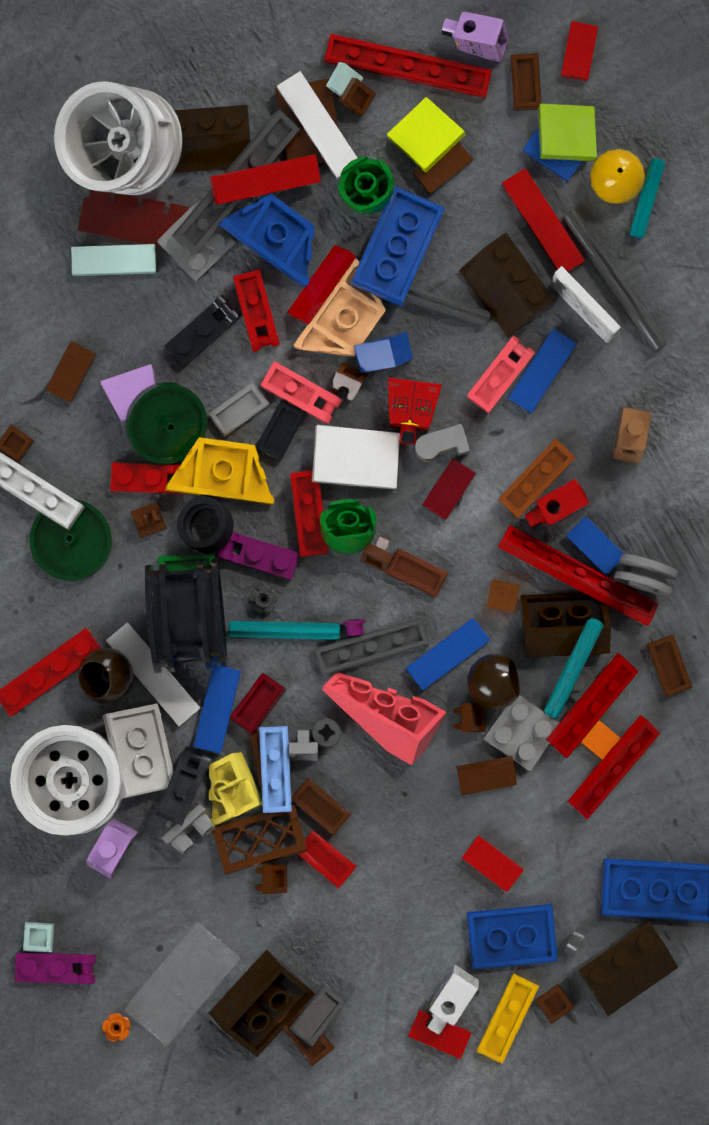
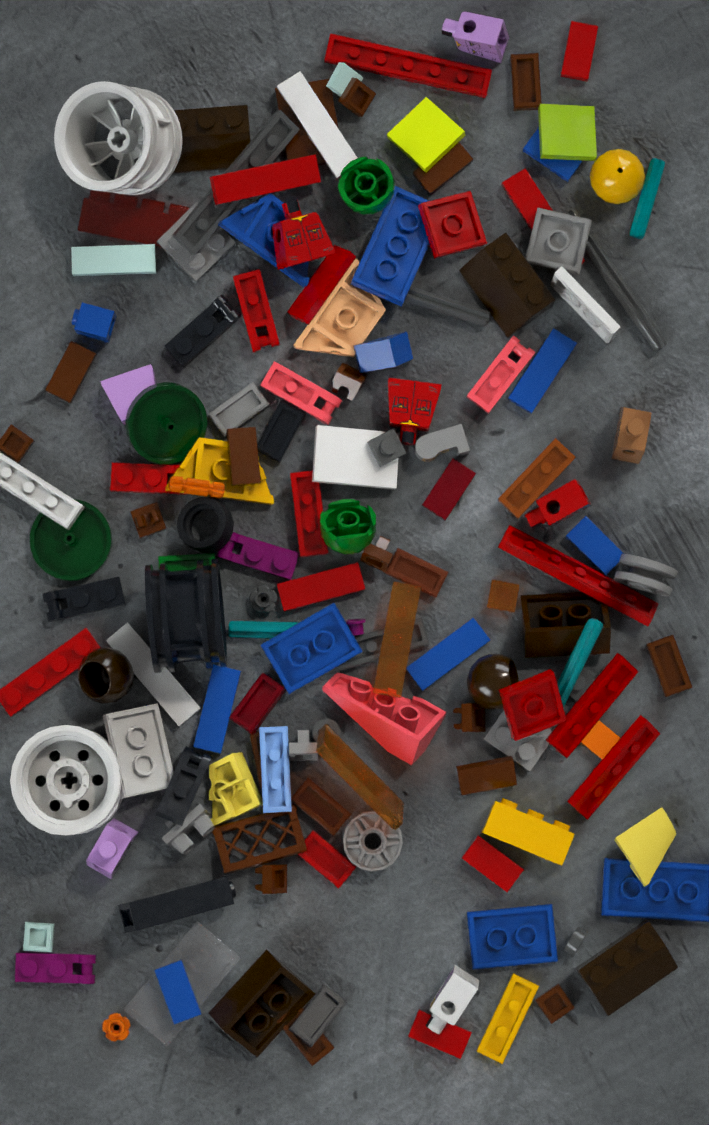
(85, 599): none -> black plate
(94, 322): none -> blue brick
(177, 904): none -> black slope
(178, 992): none -> blue tile
(196, 487): none -> orange axle
(243, 456): none -> reddish brown tile
(299, 237): none -> red torso
(311, 648): none -> blue tile
(321, 586): none -> red tile
(360, 777): none -> clear orange tile
(365, 857): none -> light grey wheel
(386, 447): none -> dark grey plate
(397, 639): none -> clear orange tile
(452, 224): none -> red tile
(528, 831): none -> yellow brick
(532, 705): none -> red tile
(558, 241): none -> light grey tile
(647, 844): none -> light yellow slope

